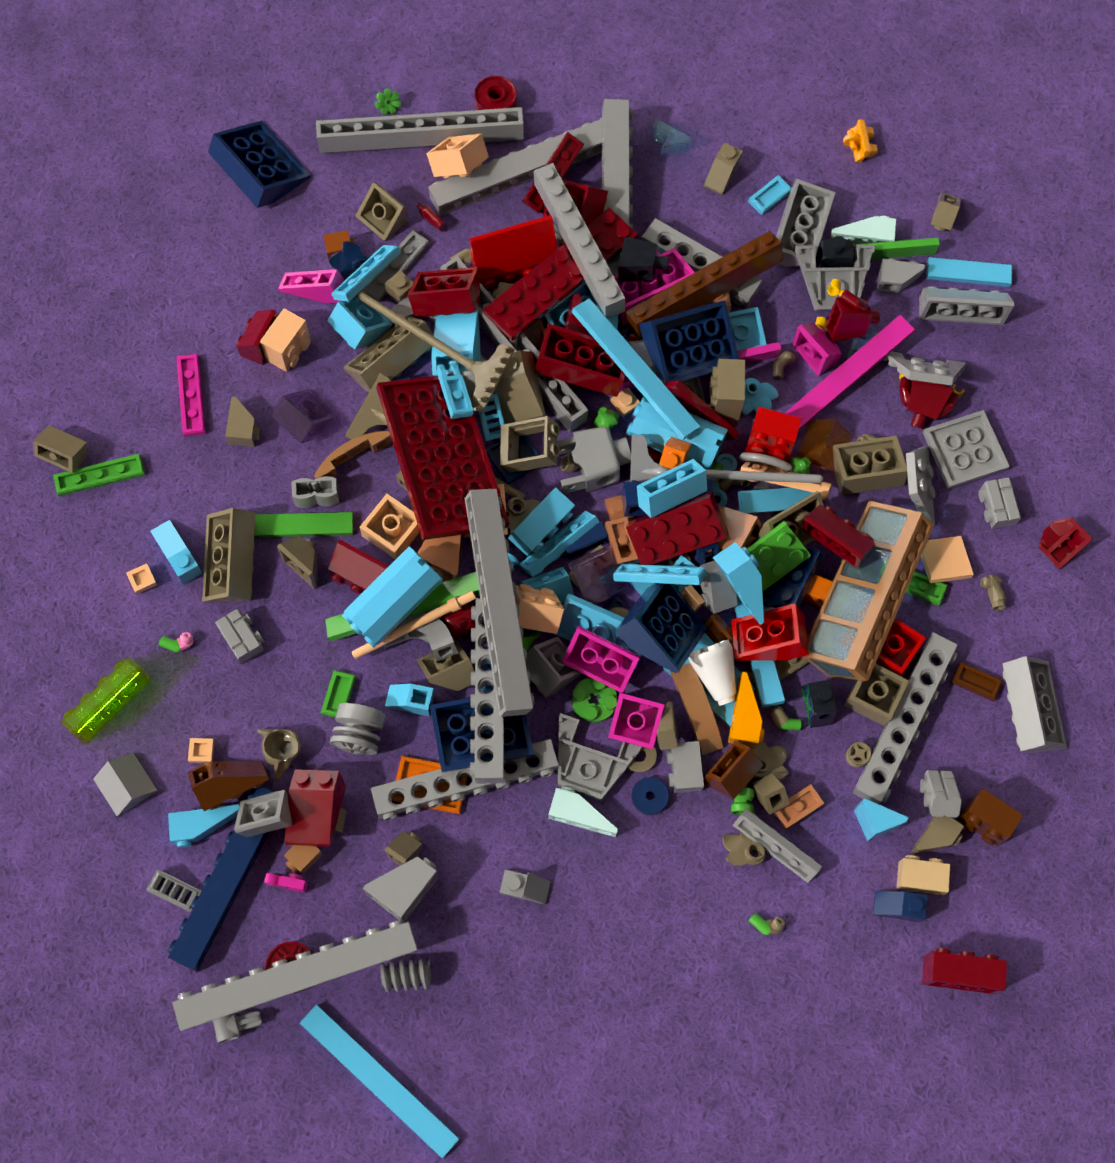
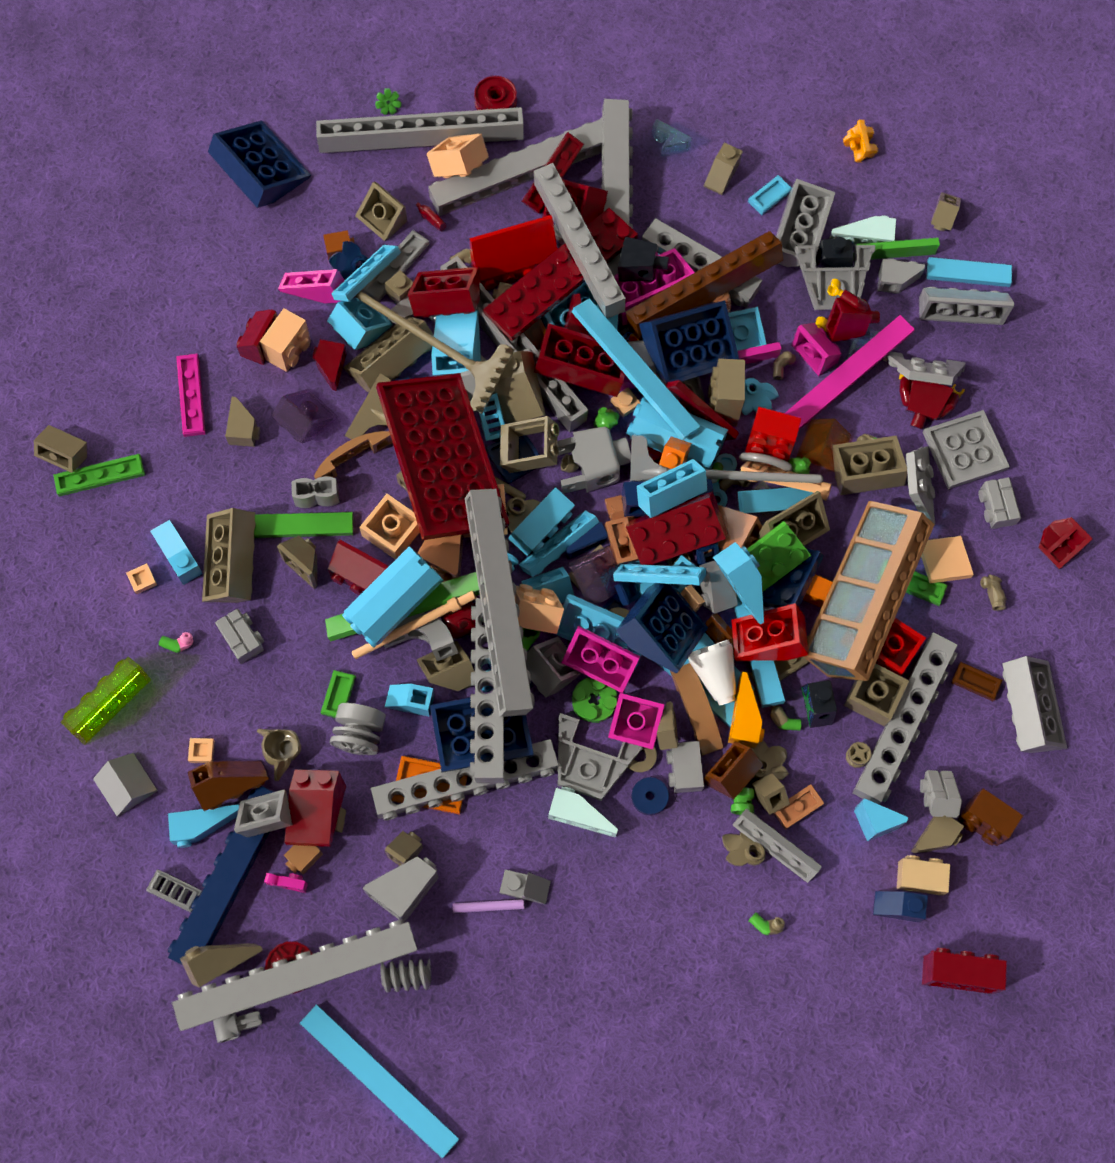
(209, 962): none -> dark tan slope
(330, 361): none -> dark red slope
(455, 392): medium azure hinge -> none
(488, 906): none -> lavender bar
(627, 592): none -> dark blue tile
(839, 535): dark red slope -> none

